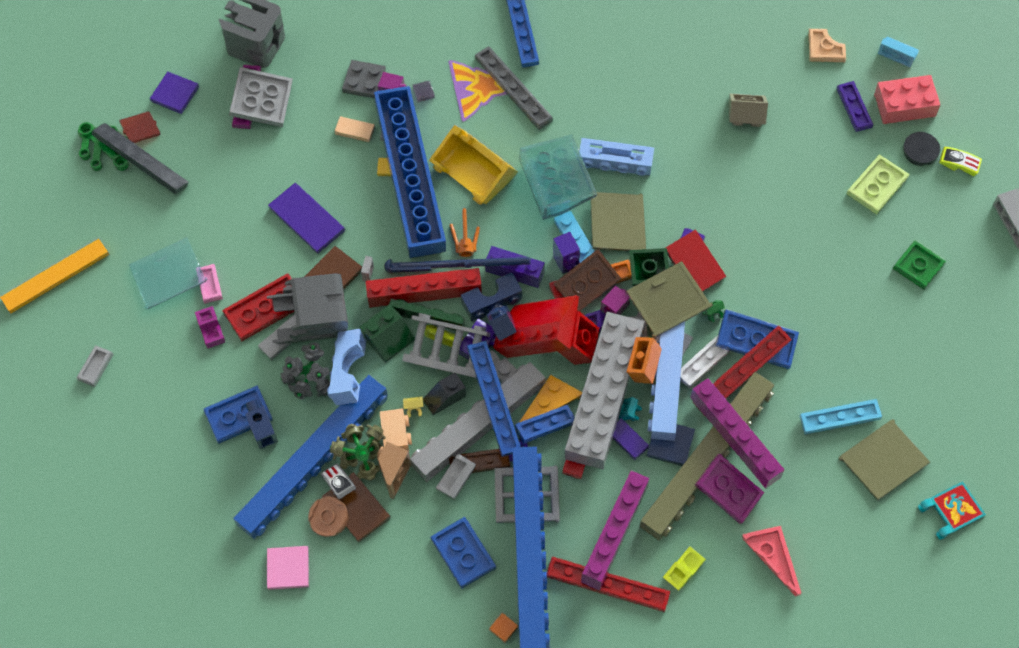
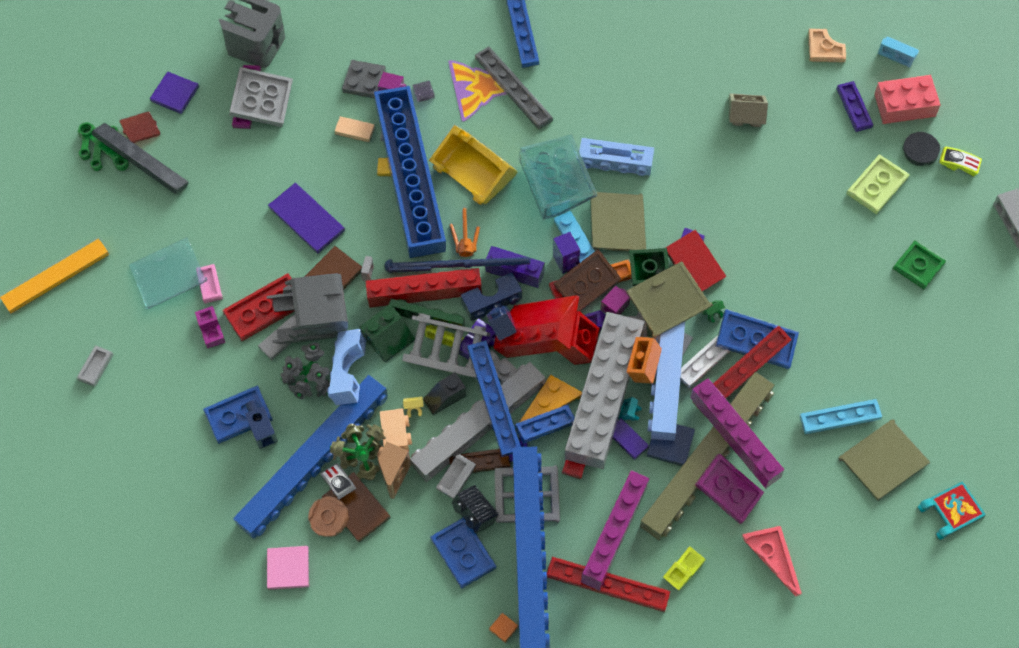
(475, 509): none -> black brick

